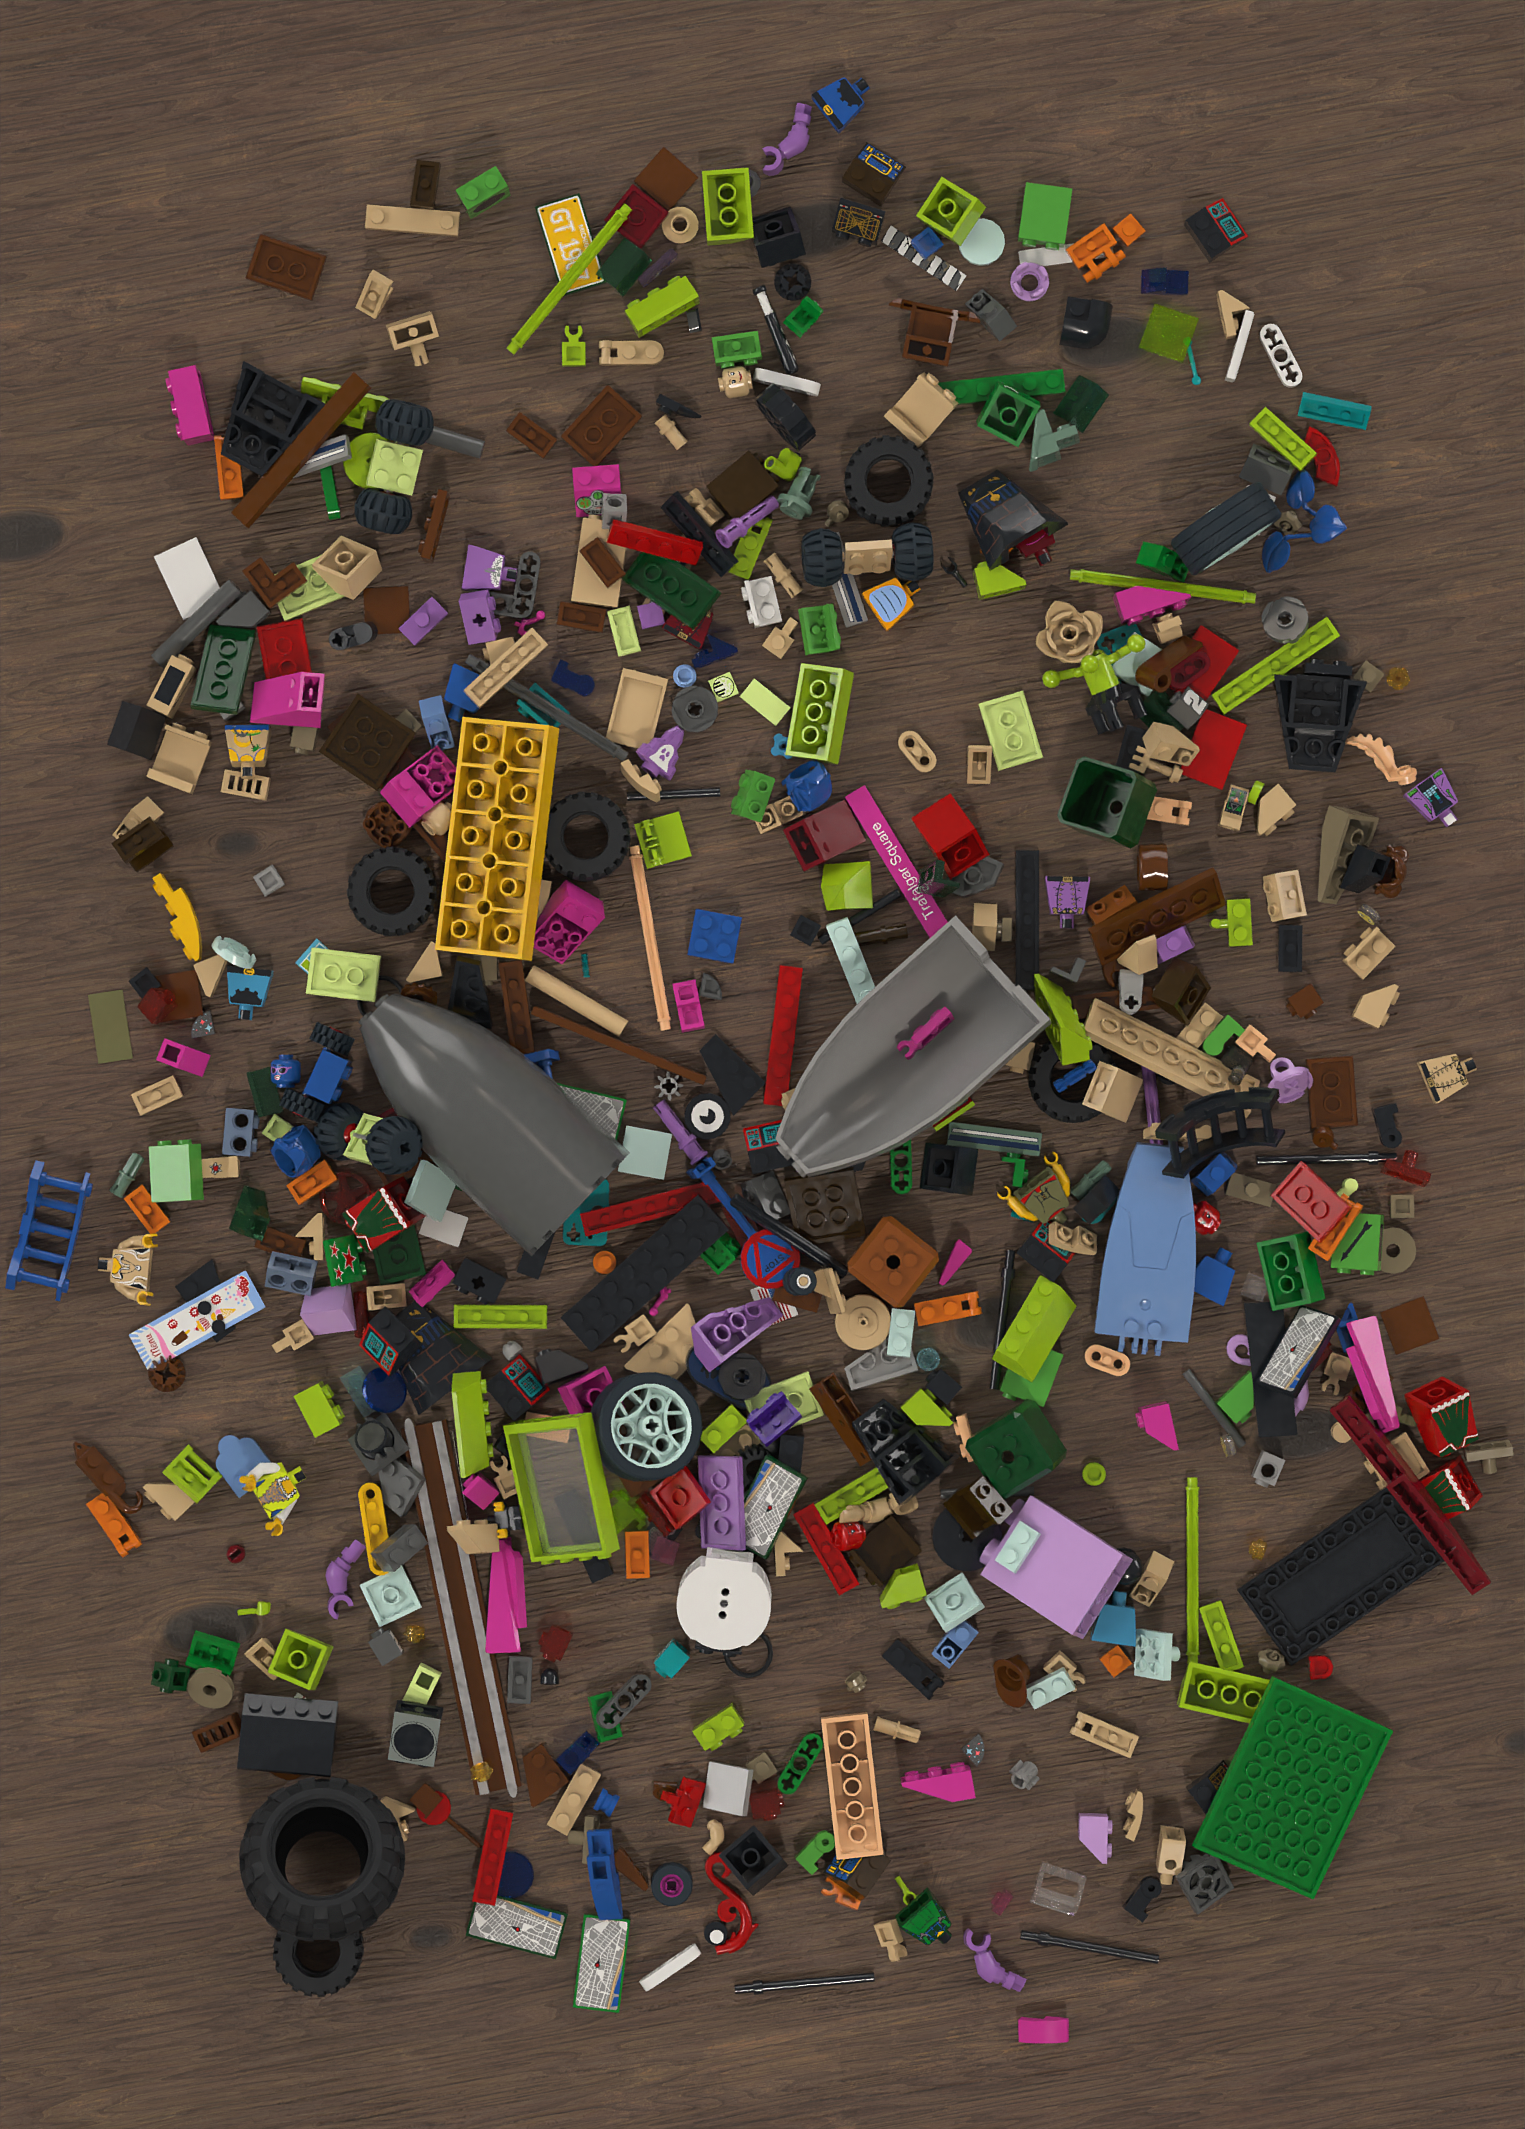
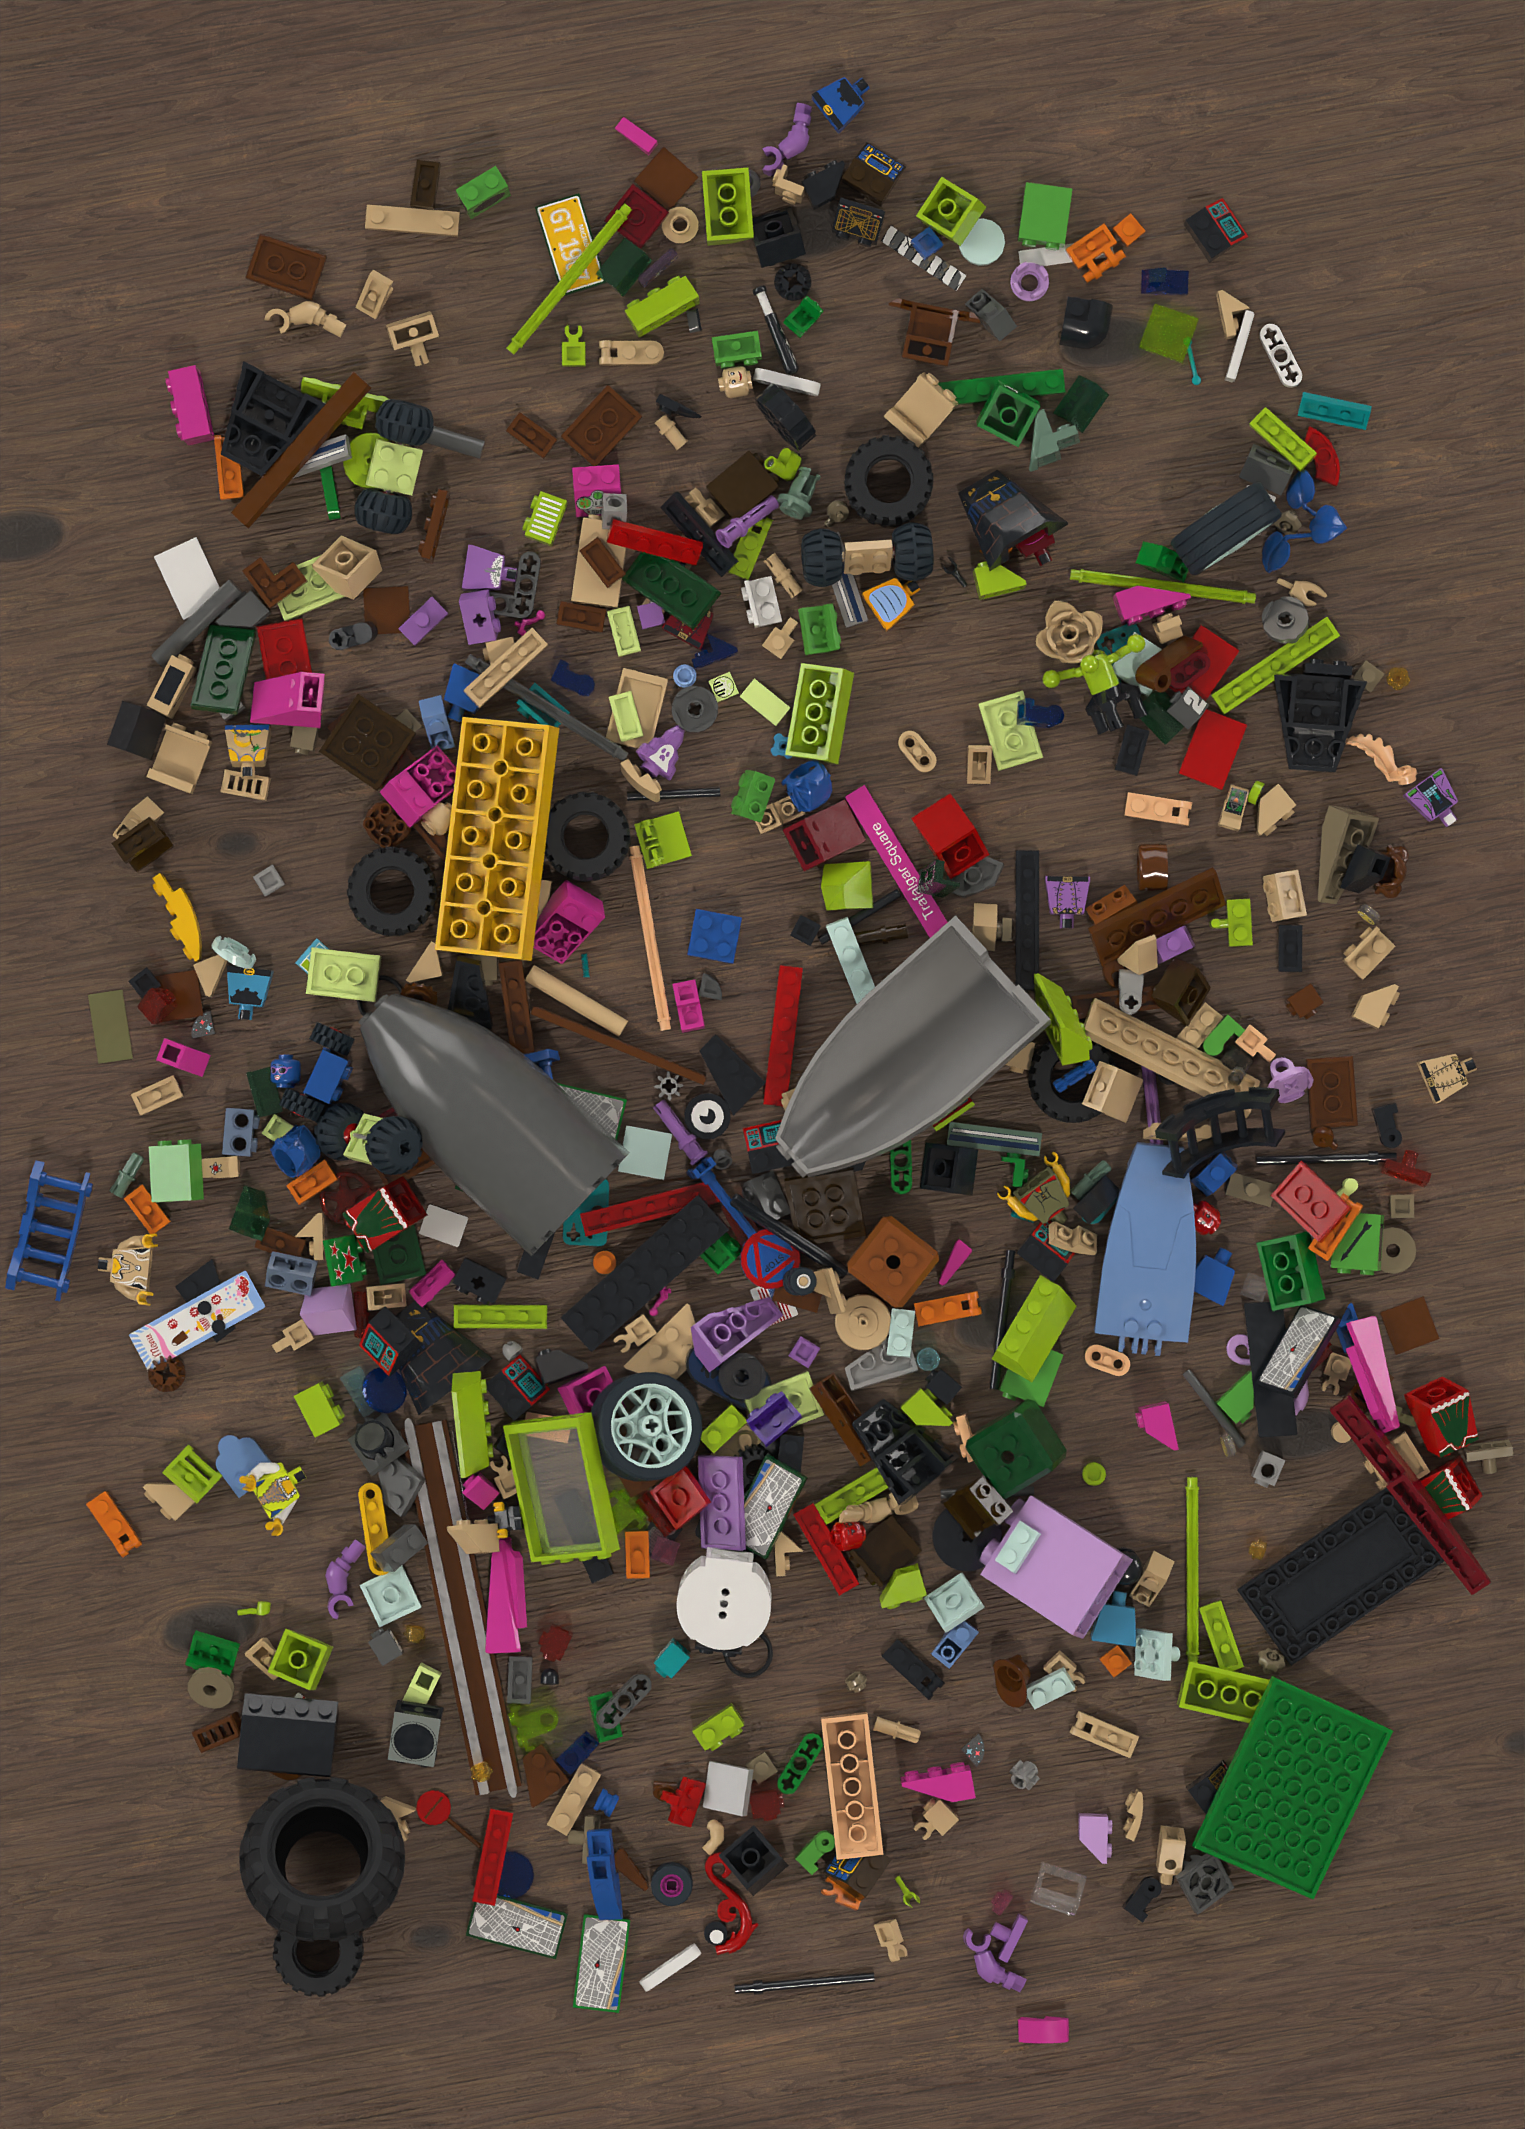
(104, 1477): reddish brown plate -> none
(170, 1676): dark green brick -> none
(232, 1549): dark red hinge -> none
(308, 313): none -> tan piece
(426, 1799): reddish brown tile -> none
(430, 1191): light aqua tile -> none
(530, 1724): none -> clear neon green pin
(545, 518): none -> lime brick
(626, 716): none -> yellowish green tile
(636, 136): none -> dark pink piece
(788, 190): none -> tan bracket
(804, 1352): none -> medium lavender tile
(823, 186): none -> black slope
(925, 1919): torso -> none
(927, 1032): dark pink plate -> none
(938, 1817): none -> tan brick
(1009, 1936): none -> medium lavender tile
(1038, 716): none -> clear blue leg
(1044, 1938): black bar -> none
(1074, 972): dark grey panel -> none
(1091, 801): dark green plate -> none
(1145, 762): tan hinge -> none
(1169, 744): tan slope -> none
(1300, 588): none -> tan hand
(1319, 1667): red tile -> none

